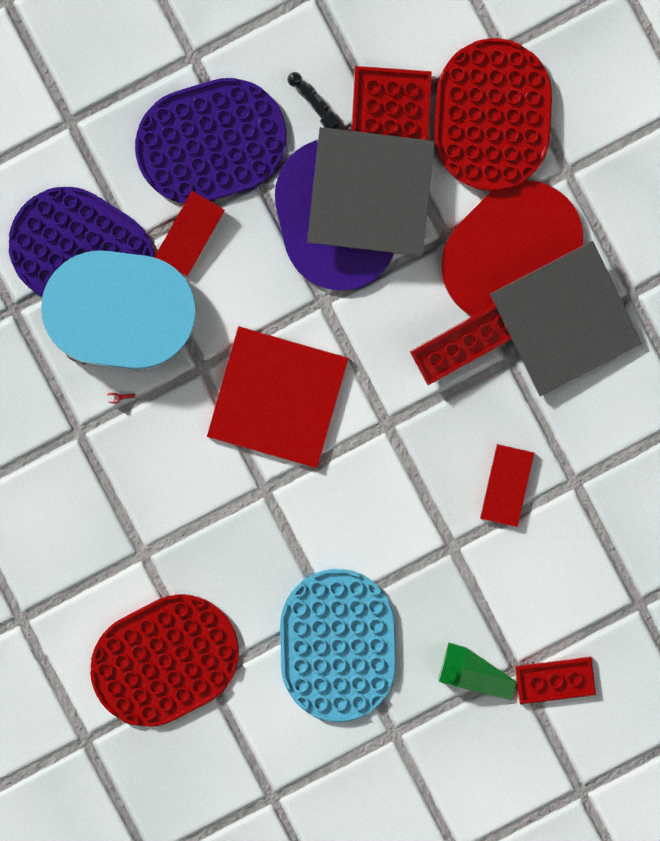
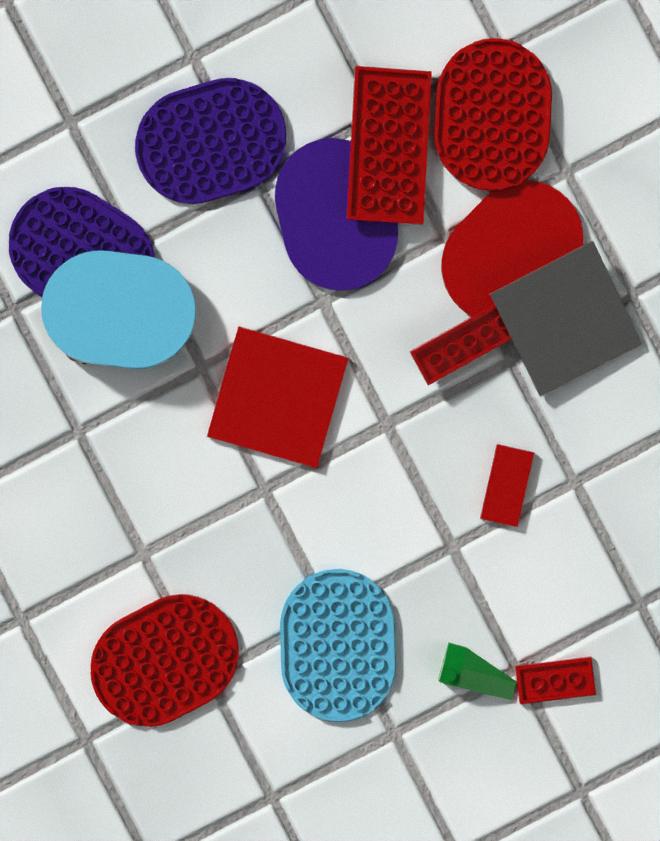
(117, 397): red hand -> none
(189, 233): red tile -> none
(328, 120): black plate -> none
(370, 192): dark grey tile -> none

